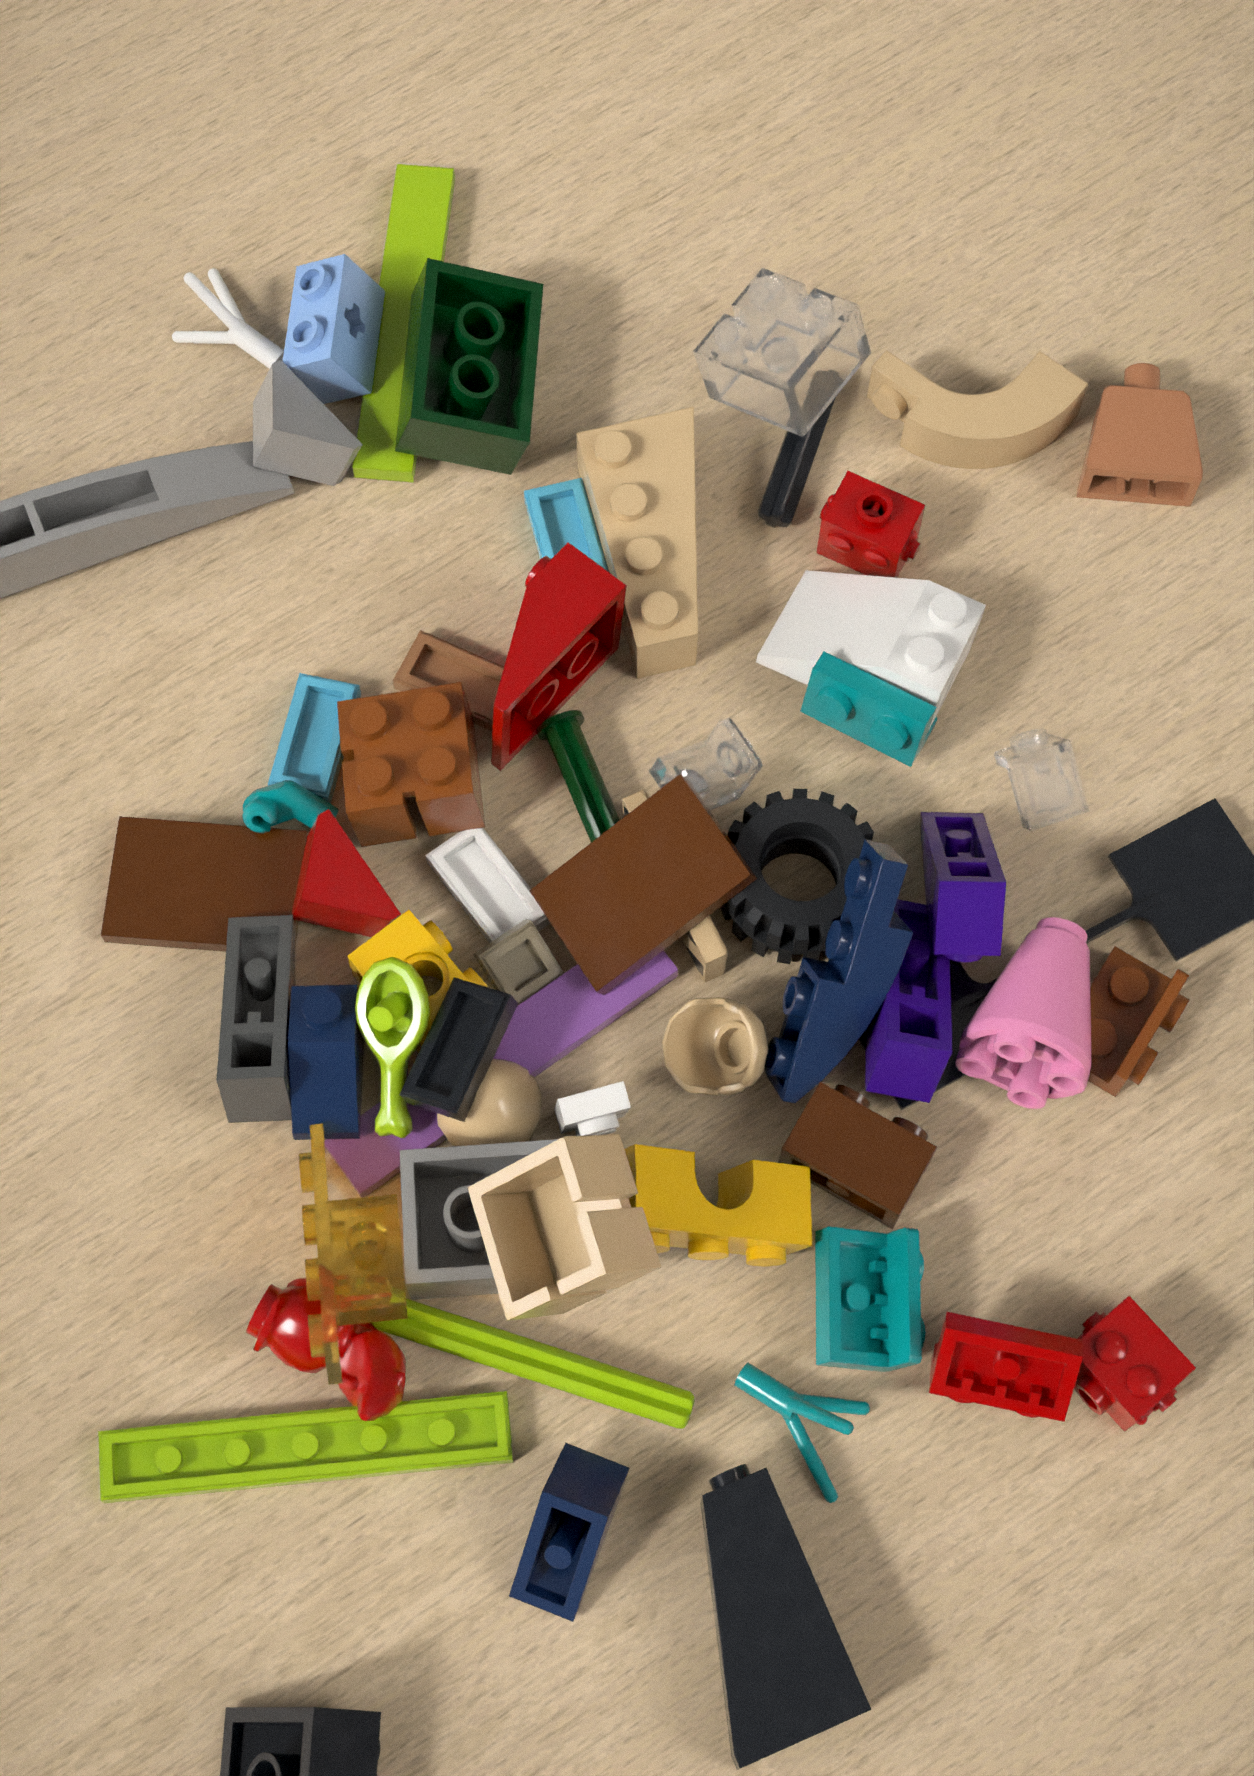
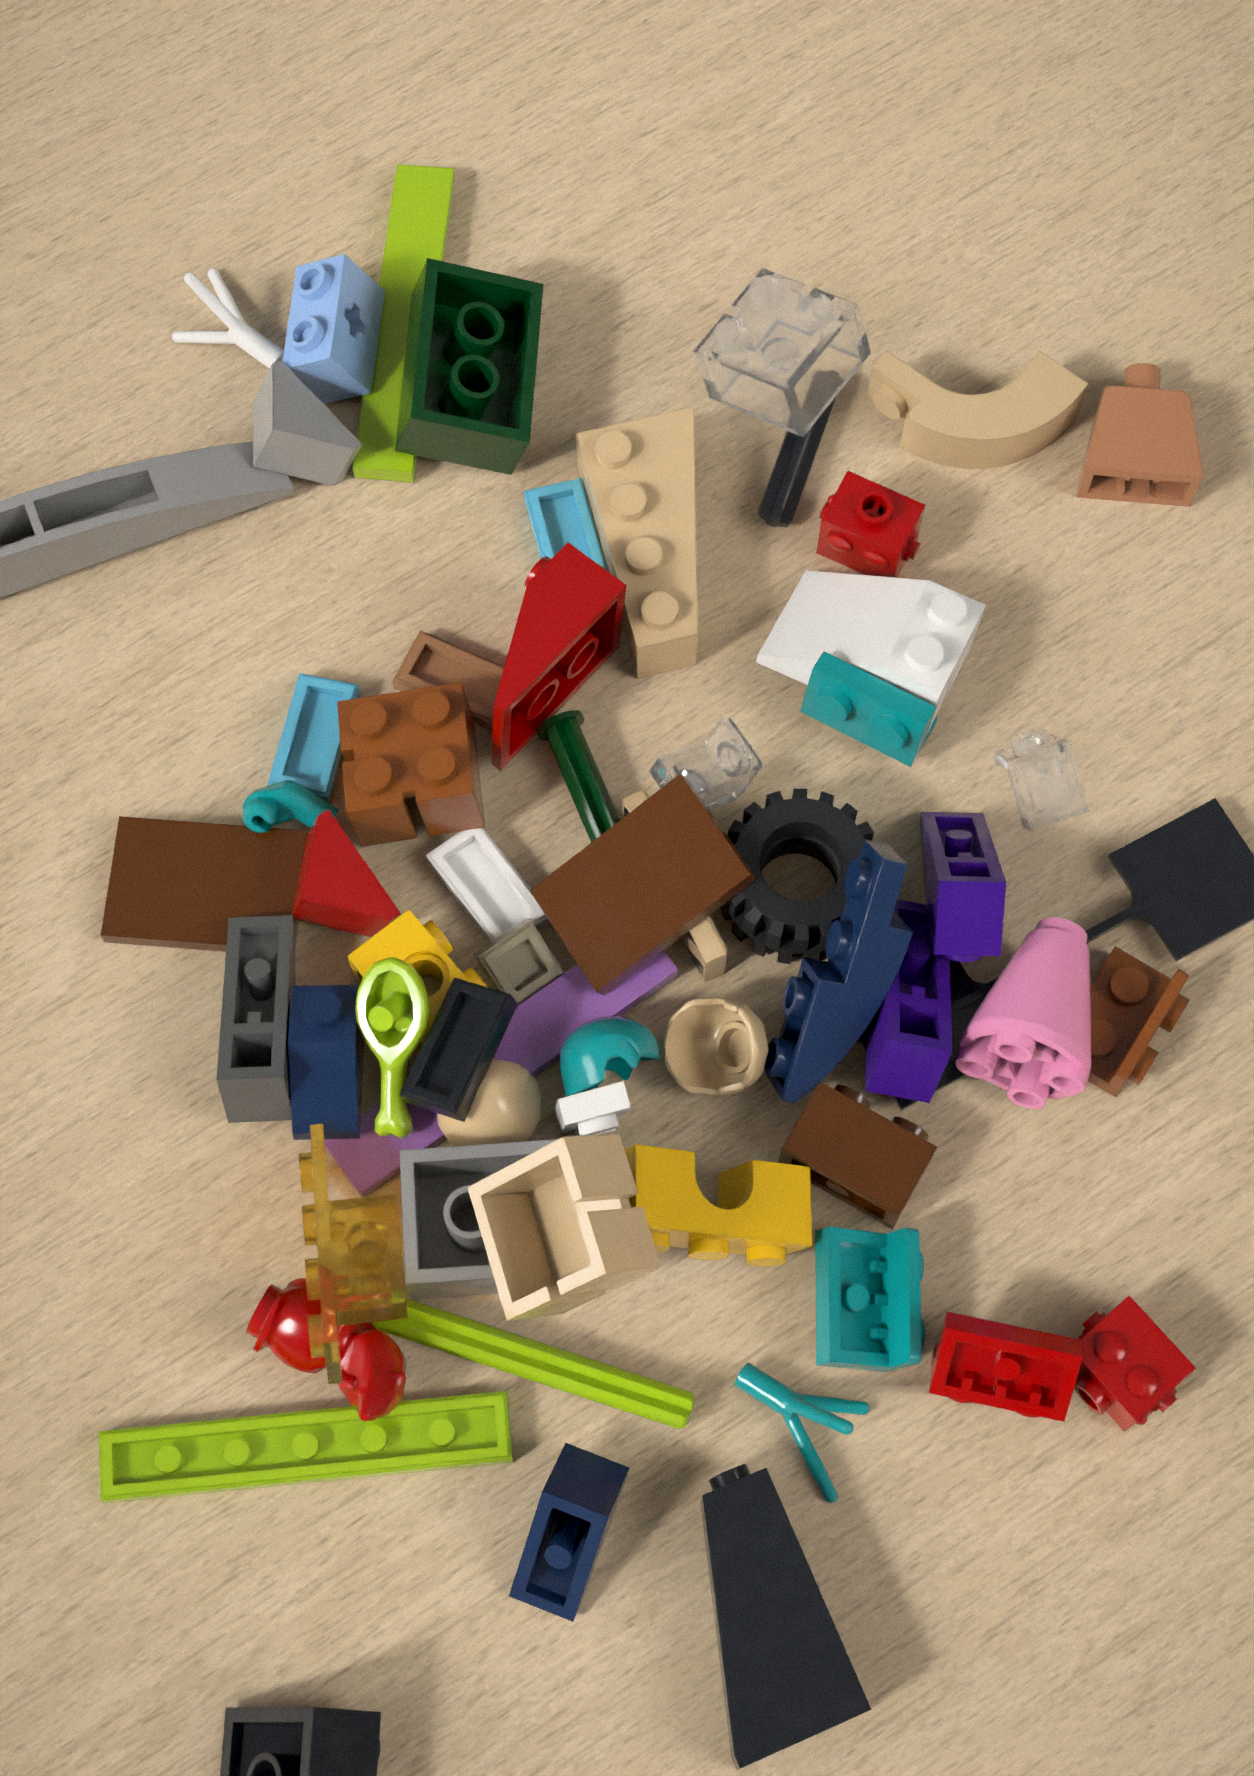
(602, 1046): none -> teal hair

